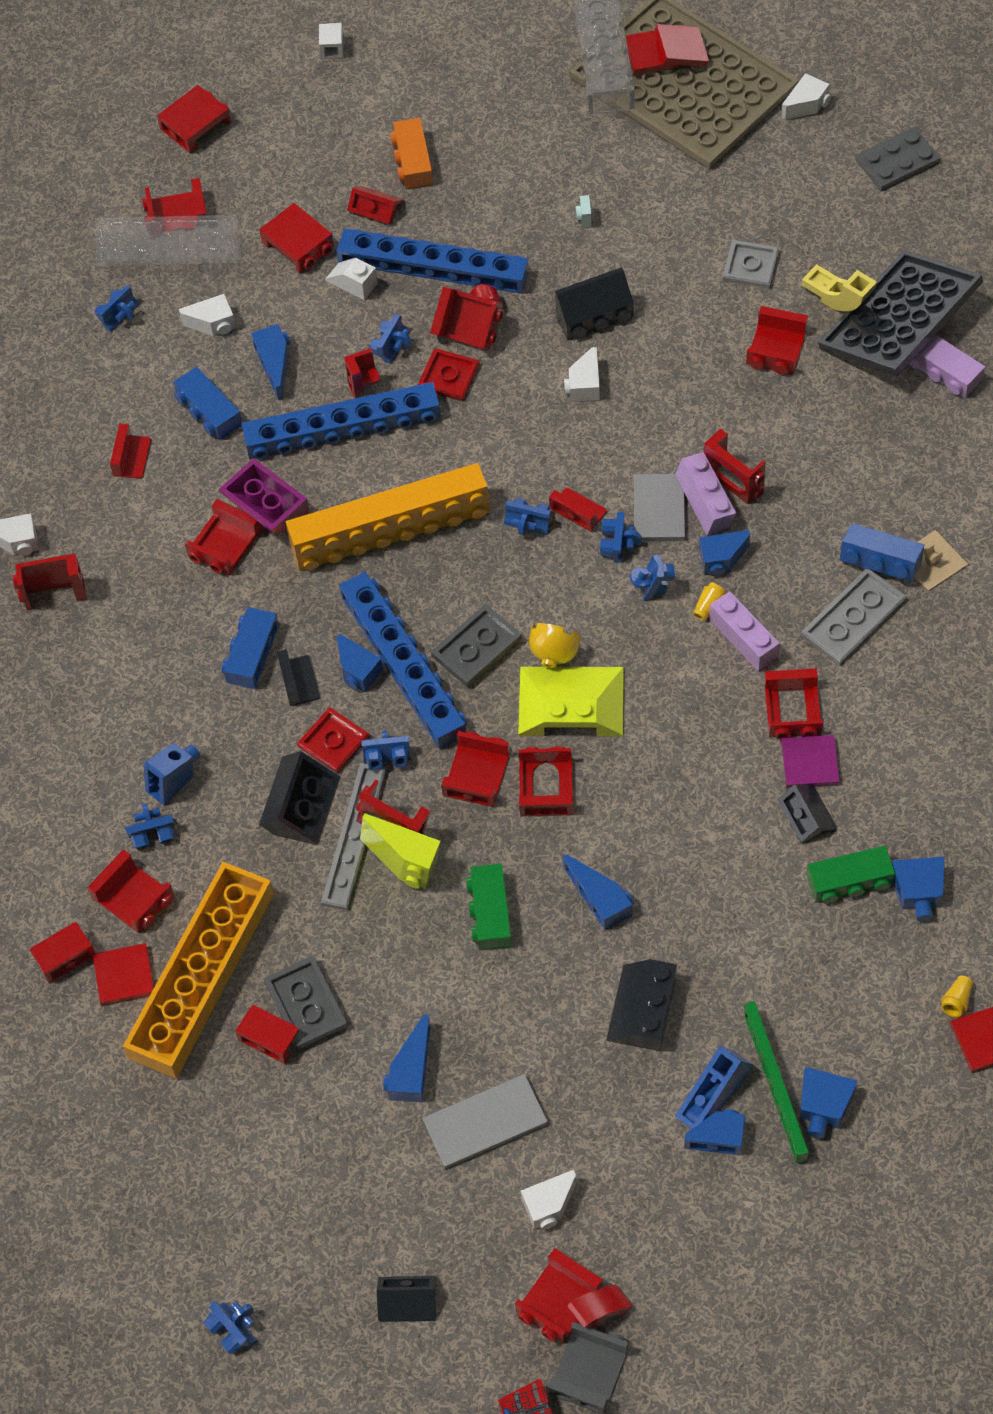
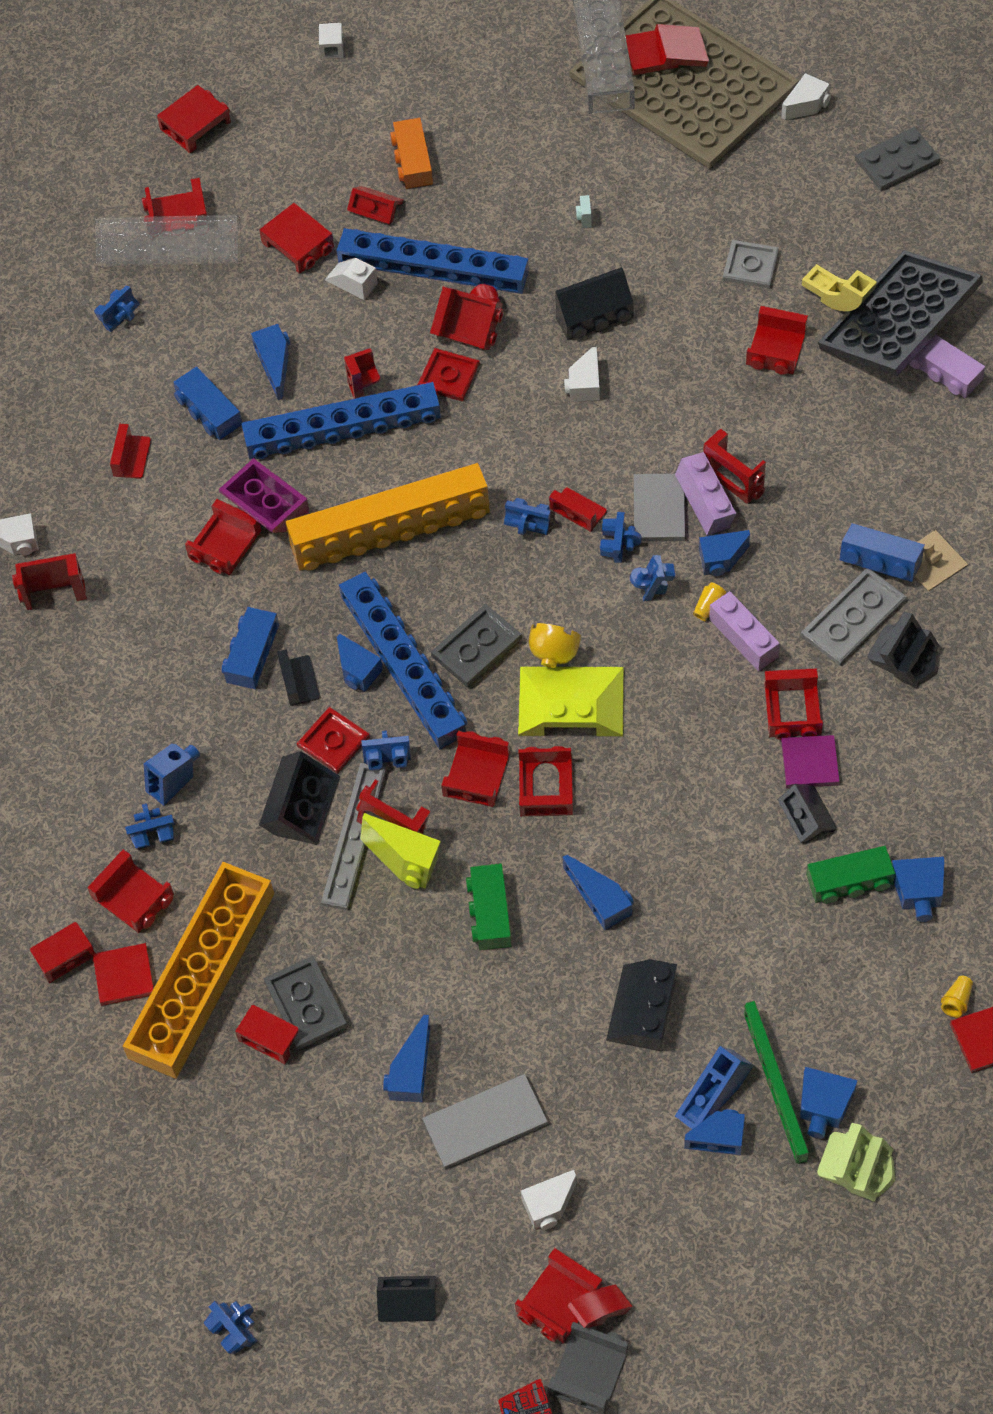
(209, 316): white slope -> none
(393, 338): blue hips -> none
(858, 1162): none -> yellowish green piece
(906, 651): none -> black piece

